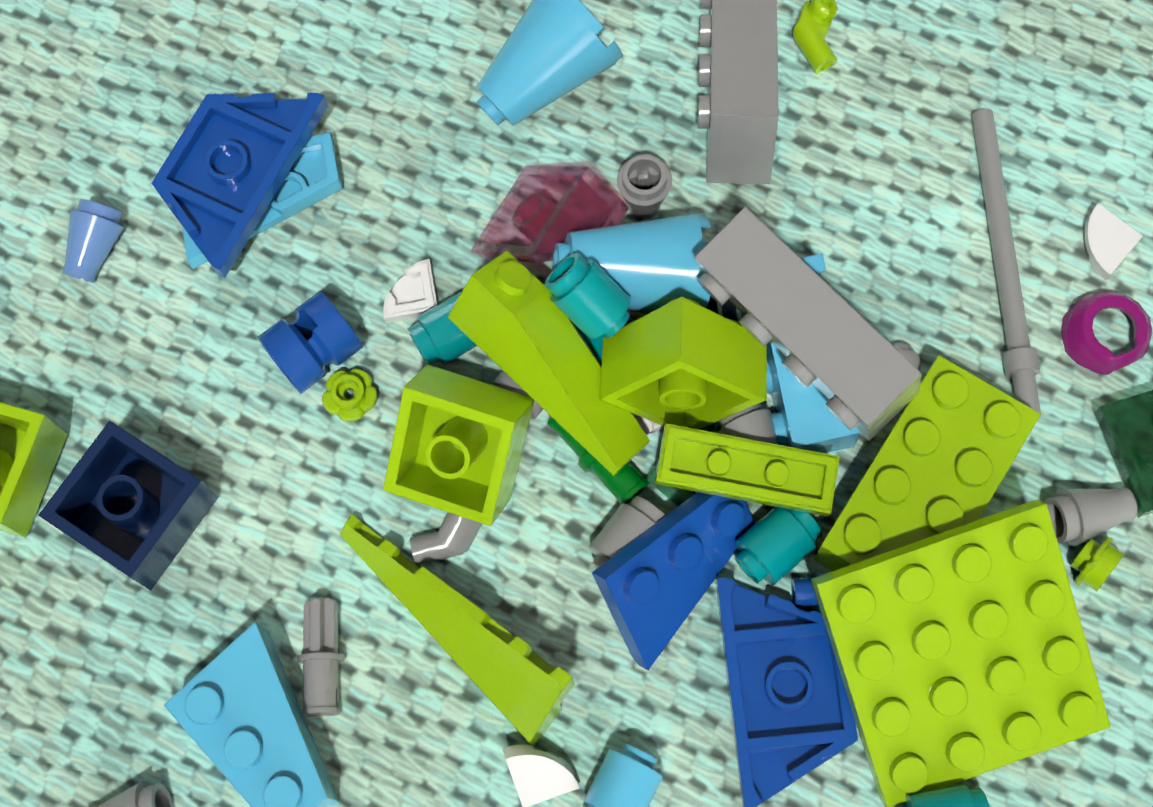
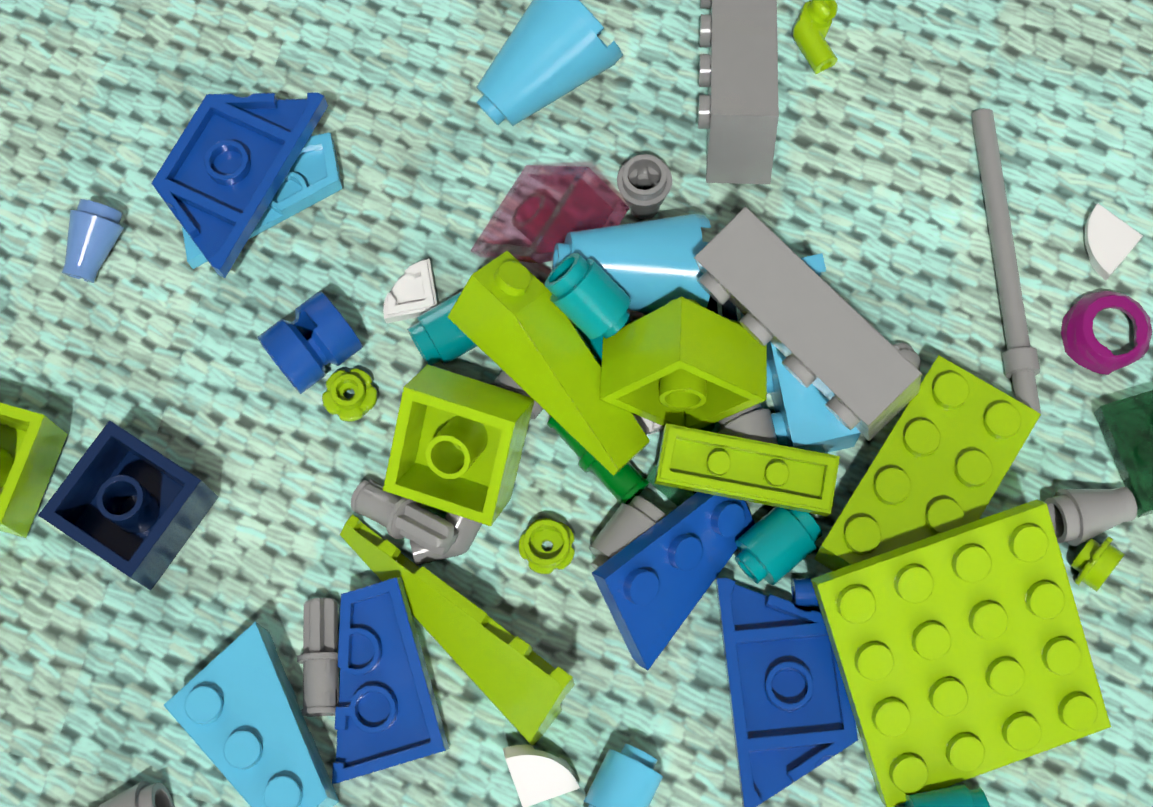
(384, 688): none -> blue wing
(403, 517): none -> light grey axle
(542, 531): none -> lime plate

